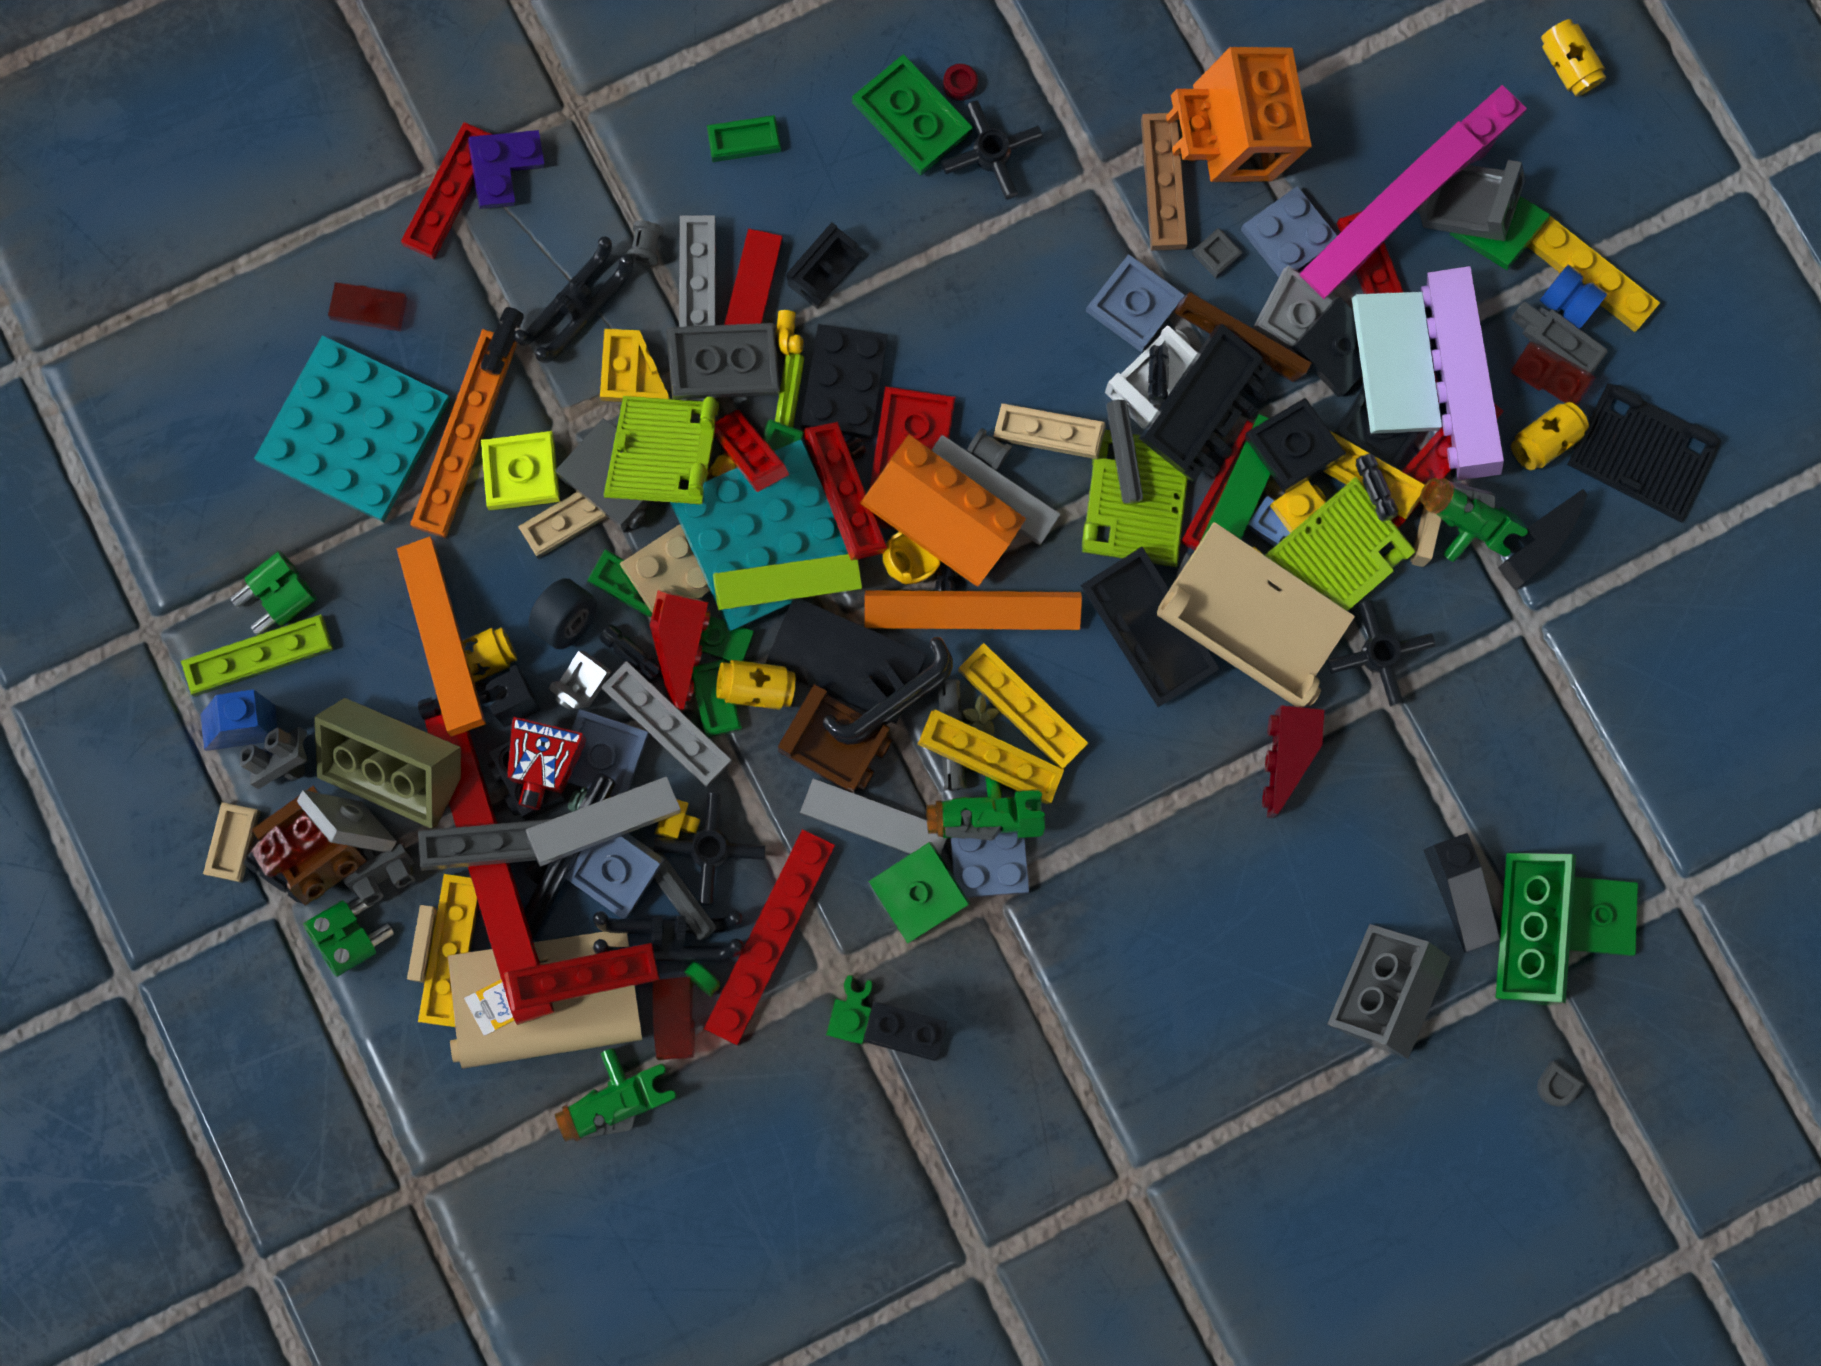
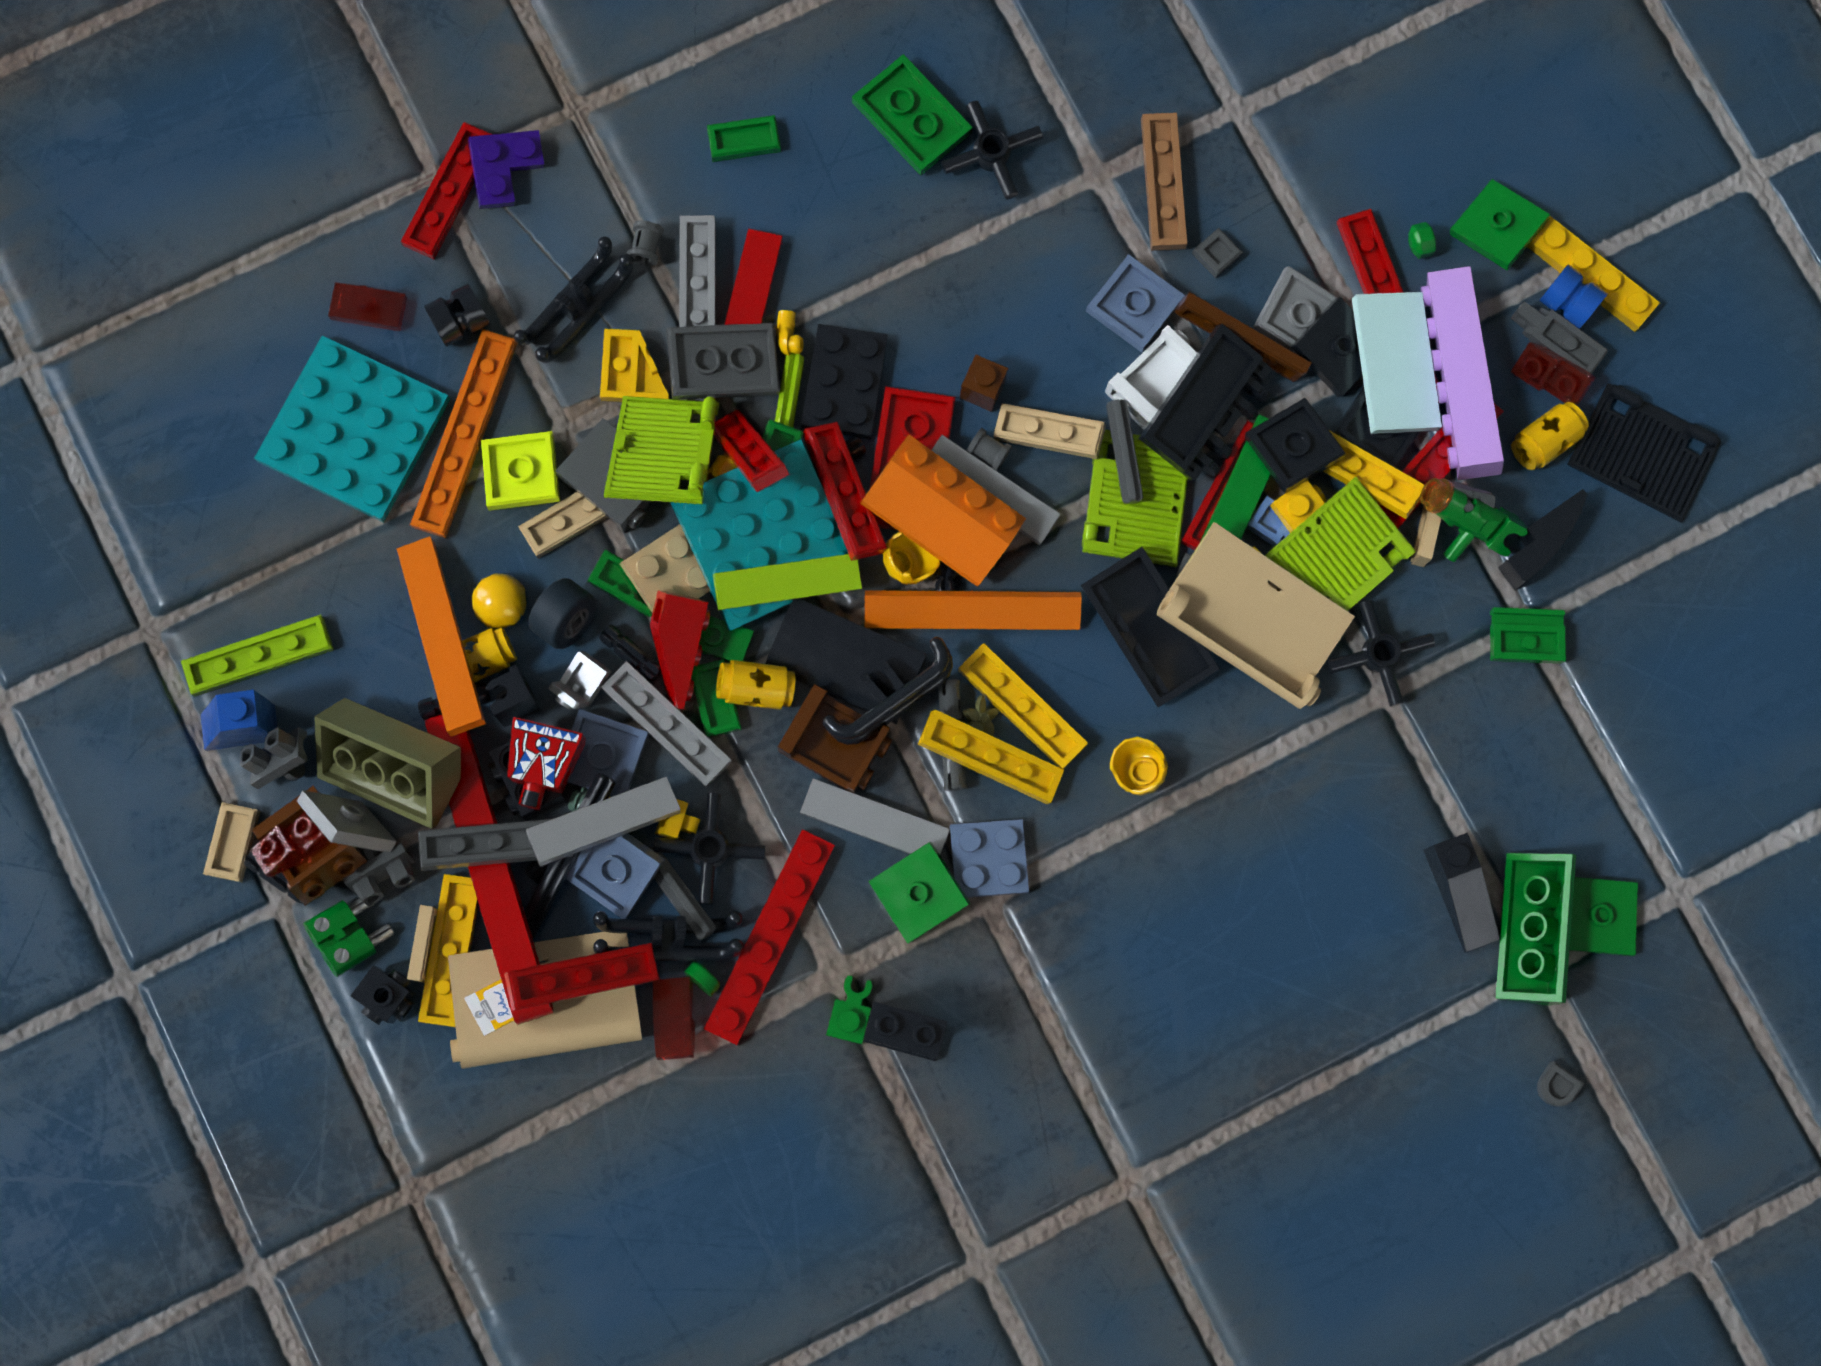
(279, 589): green piece -> none
(371, 995): none -> black brick
(443, 316): none -> black wheel
(499, 600): none -> yellow hair
(502, 341): black axle -> none
(614, 1107): green piece -> none
(823, 265): black hinge -> none
(960, 82): dark red tile -> none
(983, 383): none -> reddish brown brick
(987, 816): green piece -> none
(1139, 766): none -> yellow hair
(1158, 374): black axle -> none
(1242, 108): orange piece -> none
(1289, 232): sand blue plate -> none
(1296, 741): dark red slope -> none
(1376, 487): black axle -> none
(1389, 990): dark grey slope -> none
(1422, 240): none -> green tile
(1454, 151): dark pink slope -> none
(1476, 202): dark grey panel -> none
(1527, 635): none -> green plate
(1570, 39): yellow piece -> none

